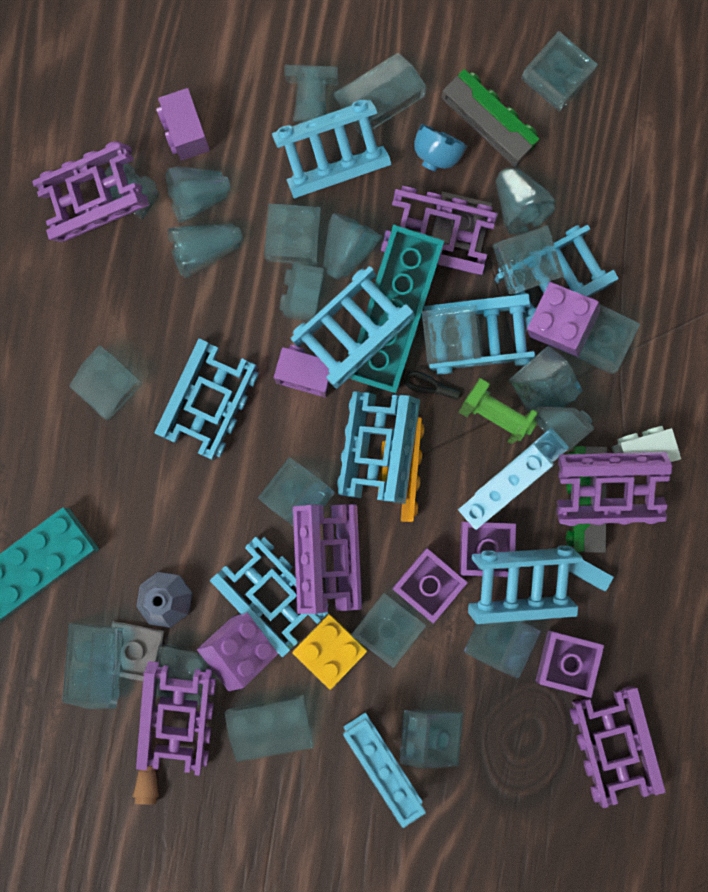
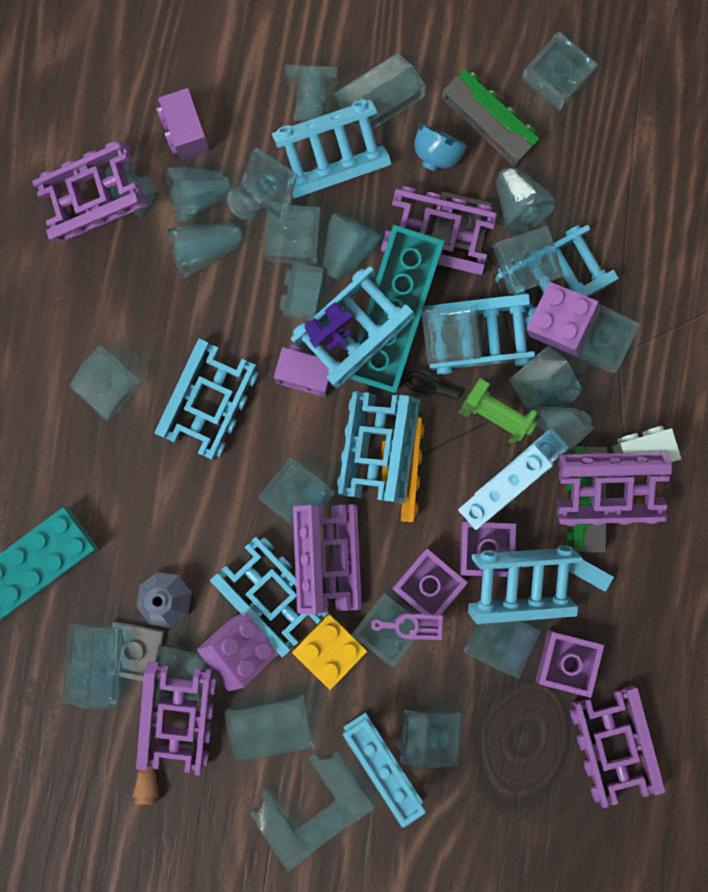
(263, 185): none -> clear light blue plant
(296, 845): none -> clear light blue wedge
(339, 320): none -> dark purple hips
(417, 632): none -> medium lavender piece

